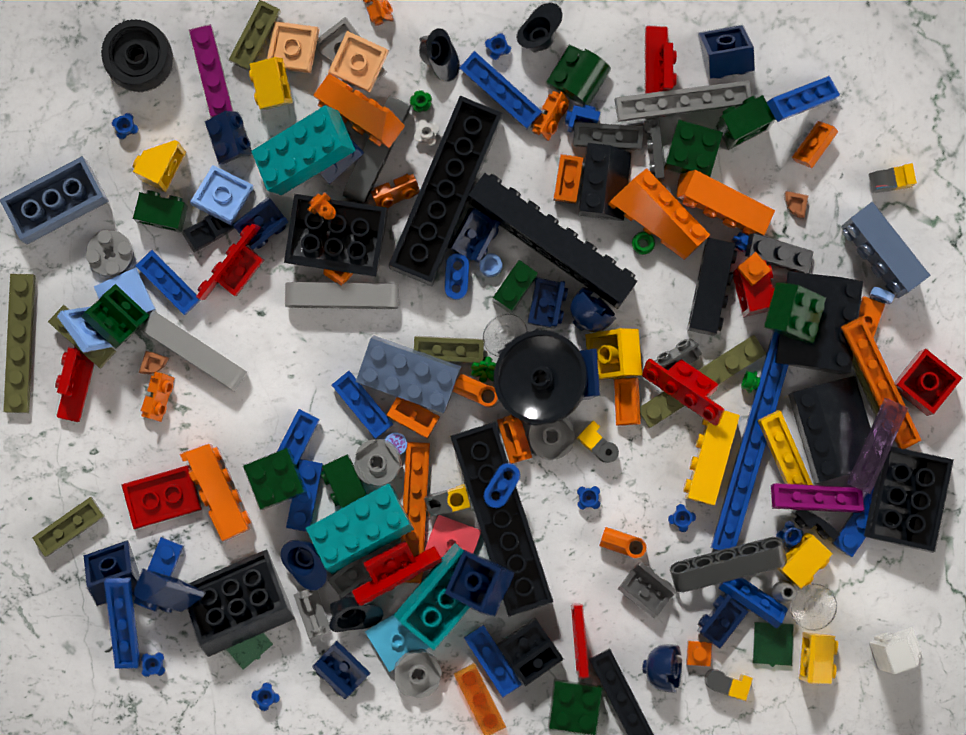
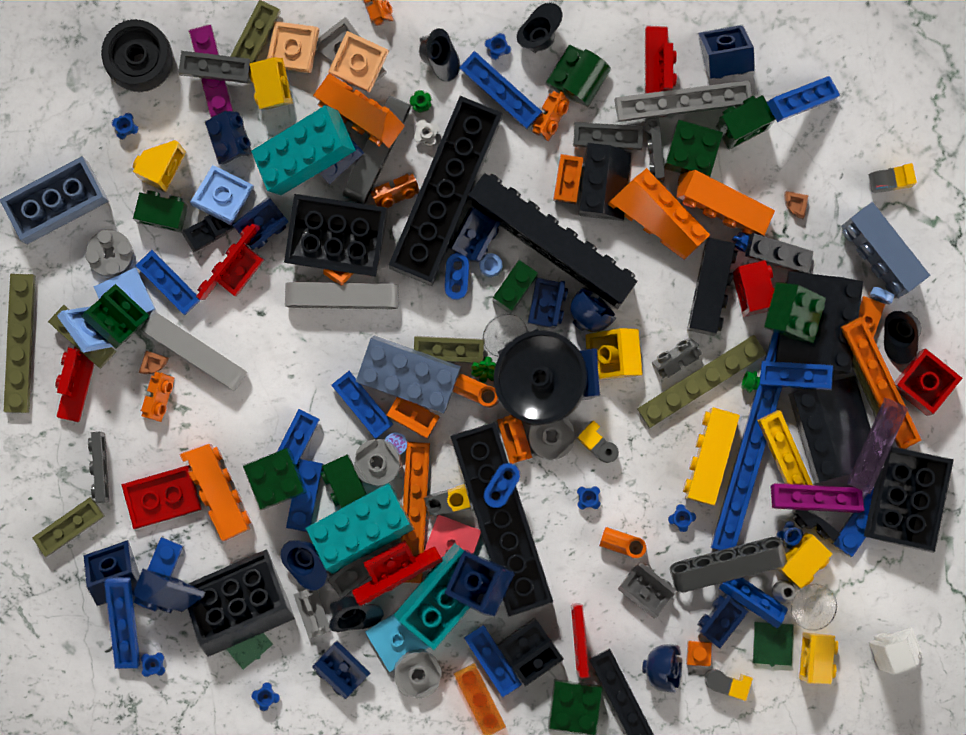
(98, 467): none -> dark grey plate
(214, 67): none -> dark grey plate
(322, 206): orange hinge -> none
(584, 114): blue bracket -> none
(627, 401): orange tile -> none
(643, 236): green plate -> none
(687, 387): red bracket -> none
(753, 269): orange plate -> none
(796, 375): none -> blue plate
(815, 144): orange plate -> none
(901, 336): none -> black piece

